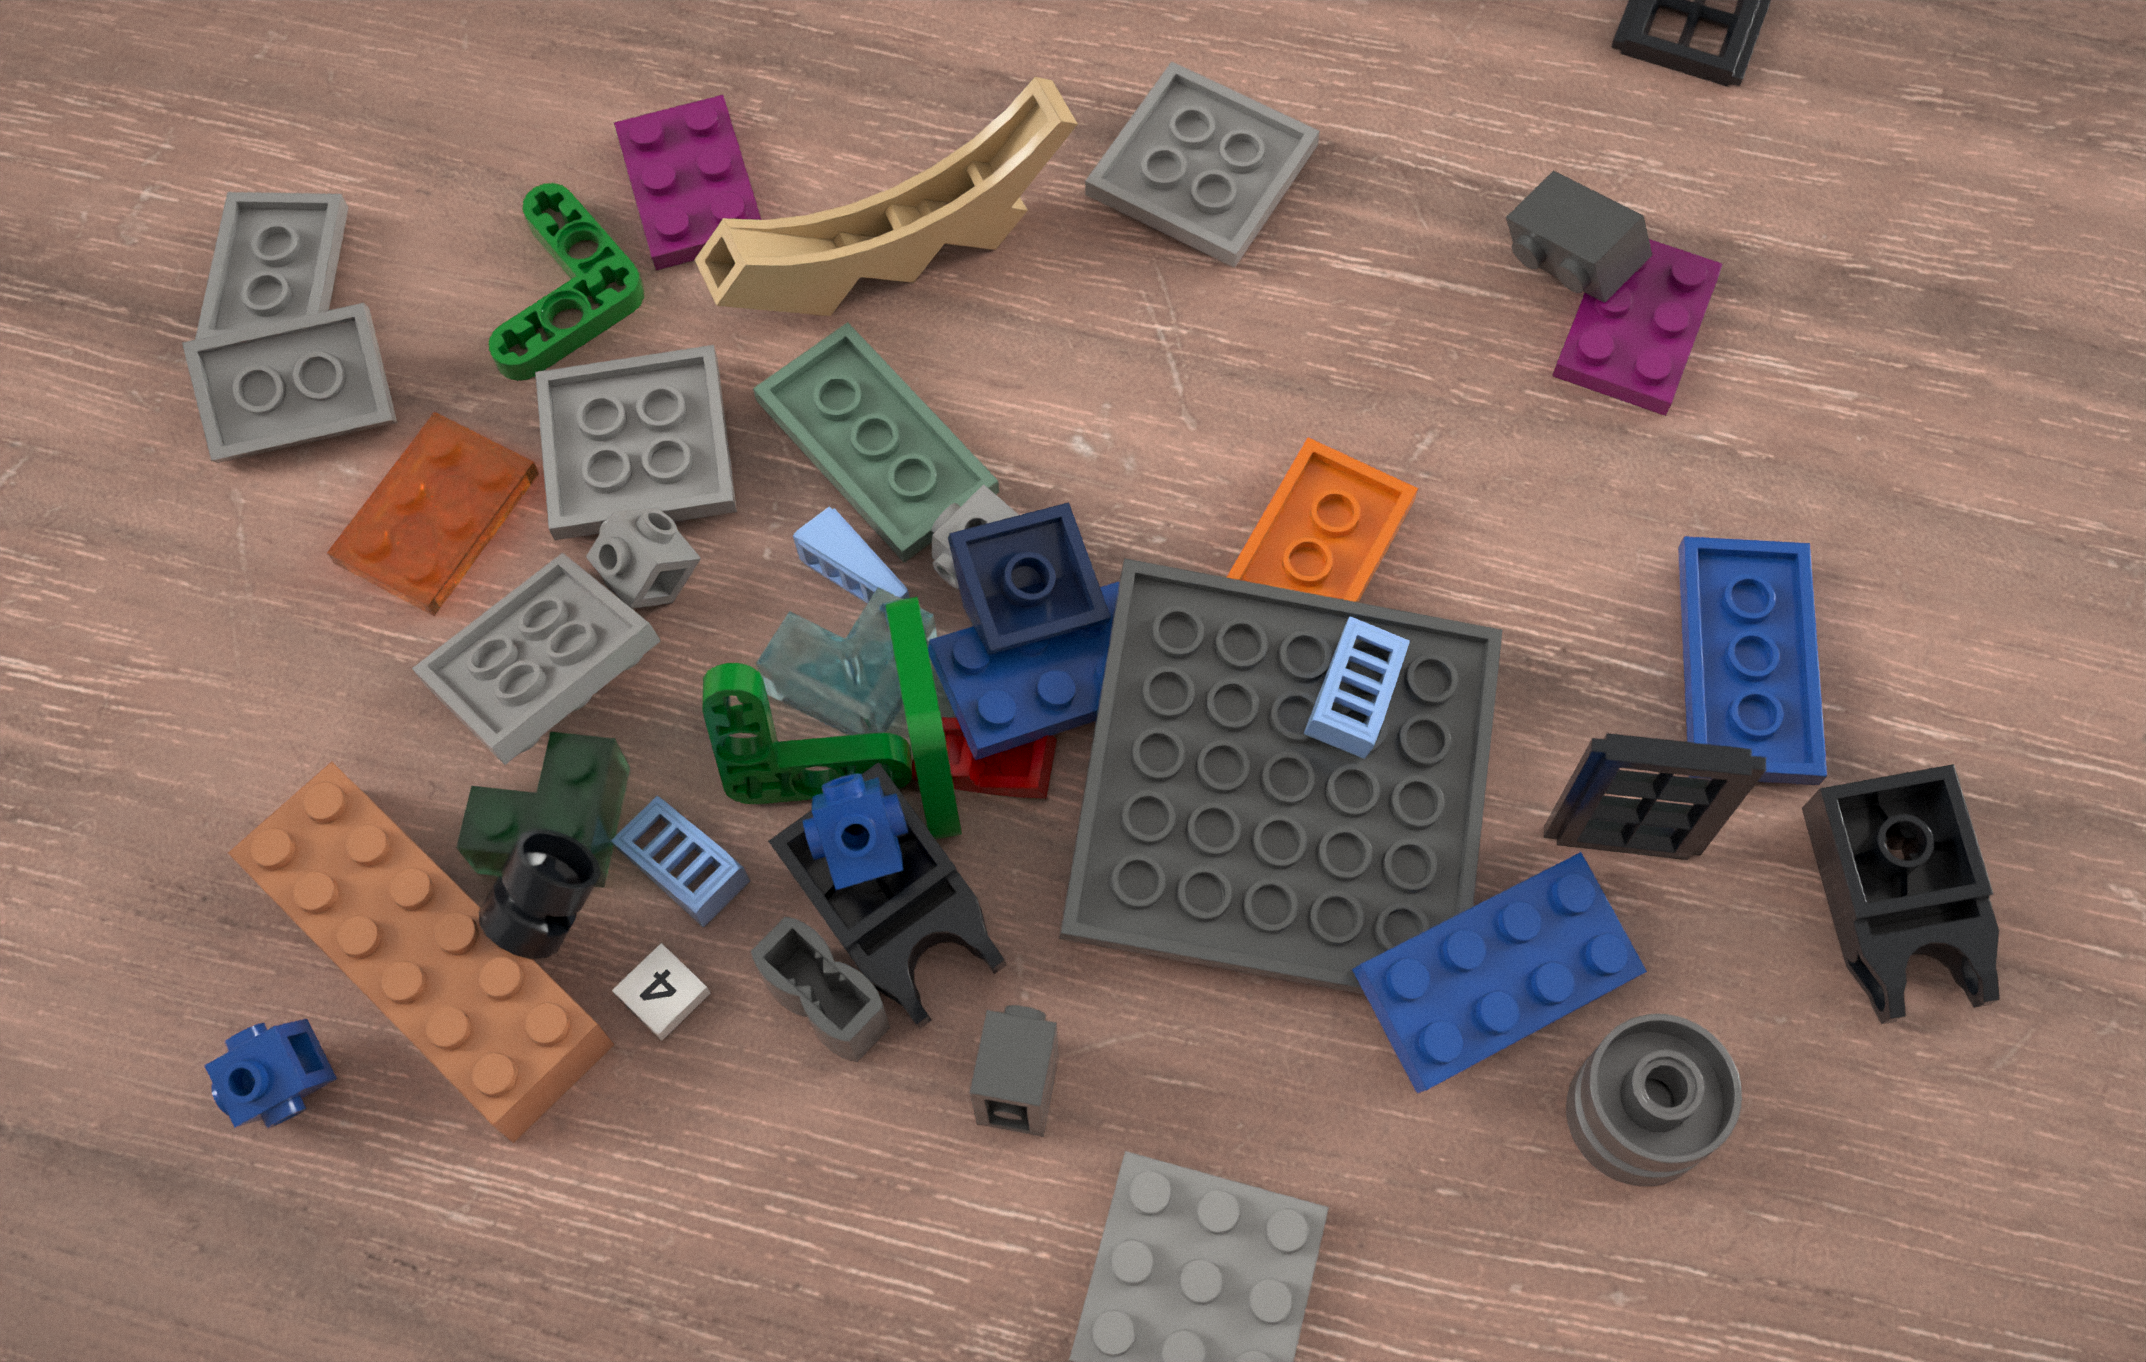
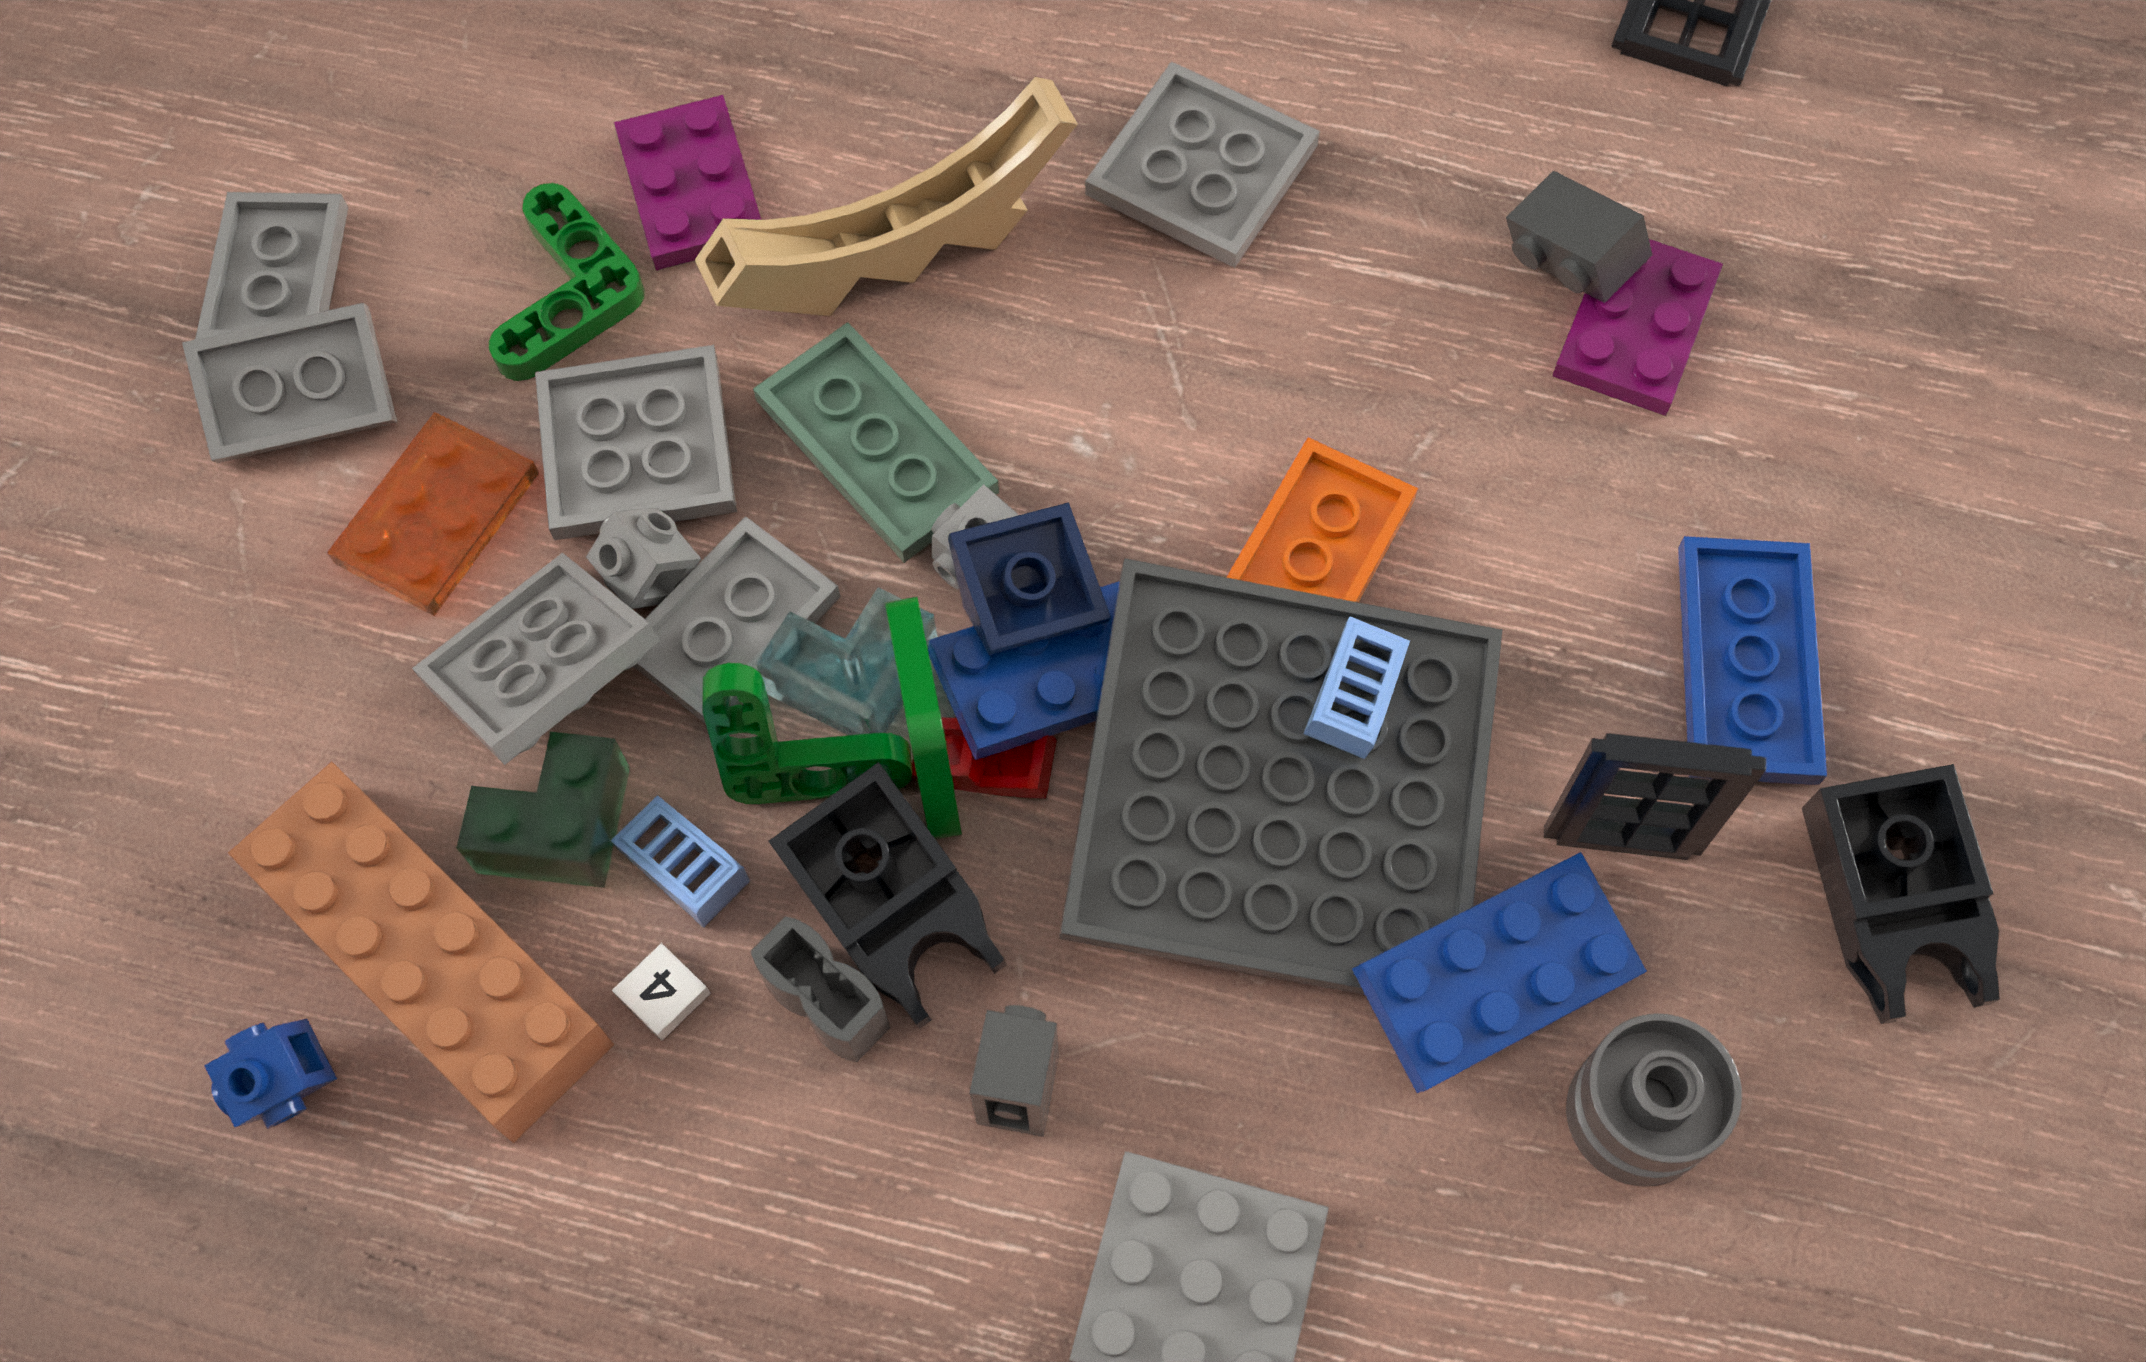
(539, 893): black wheel -> none
(730, 611): none -> light grey plate
(844, 557): light blue slope -> none
(862, 852): blue brick -> none

